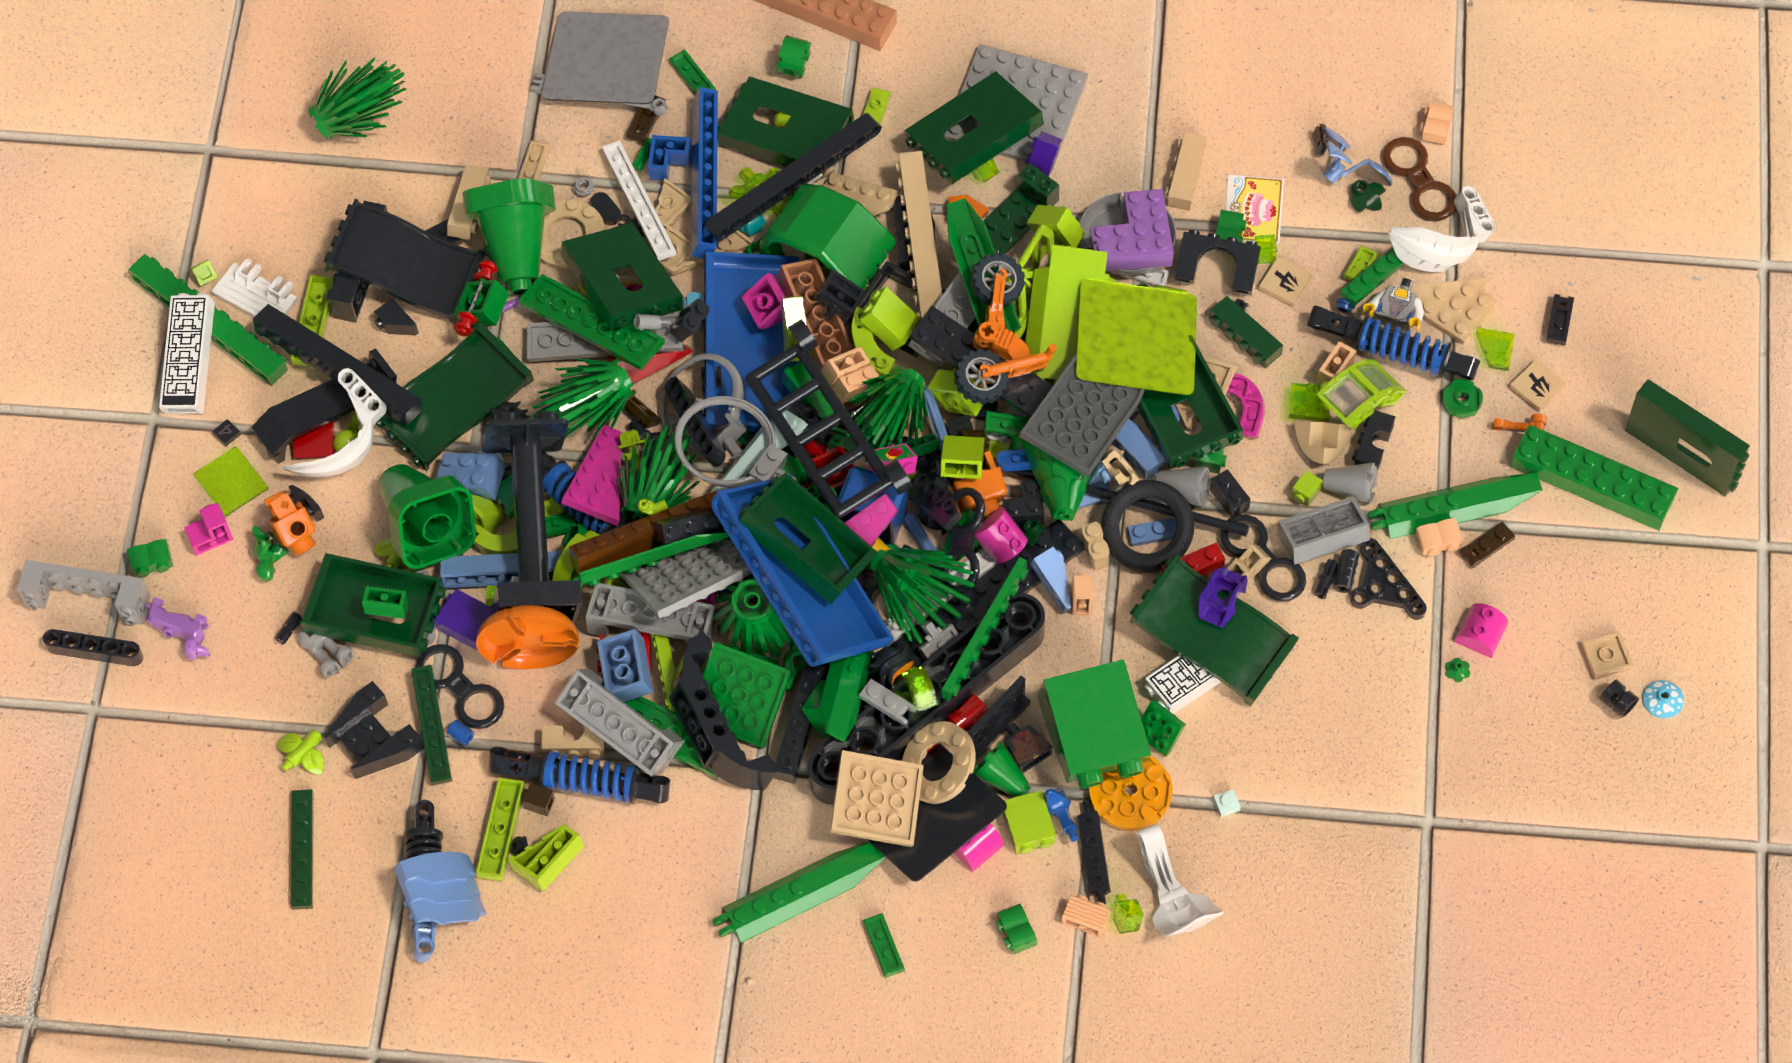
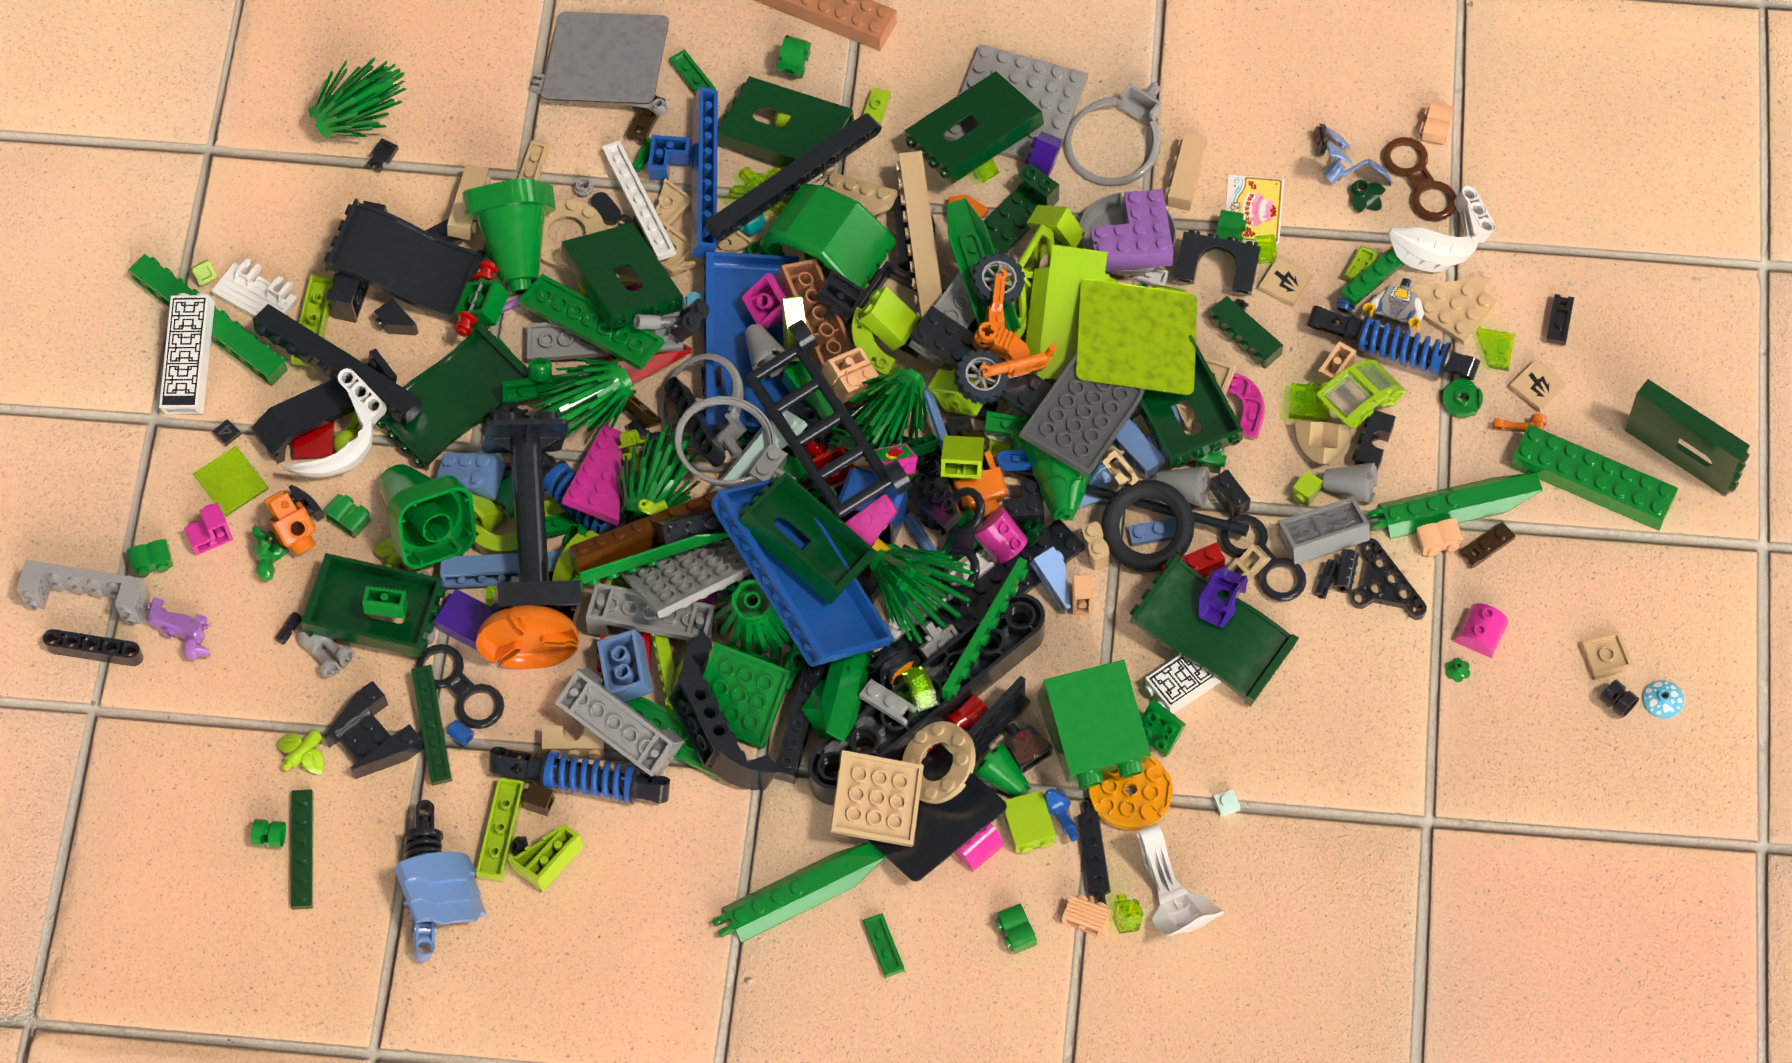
(268, 833): none -> green wheel
(347, 515): none -> green brick
(382, 153): none -> black plate
(538, 379): none -> green plate
(762, 347): none -> light grey cone
(1138, 105): none -> light grey brick

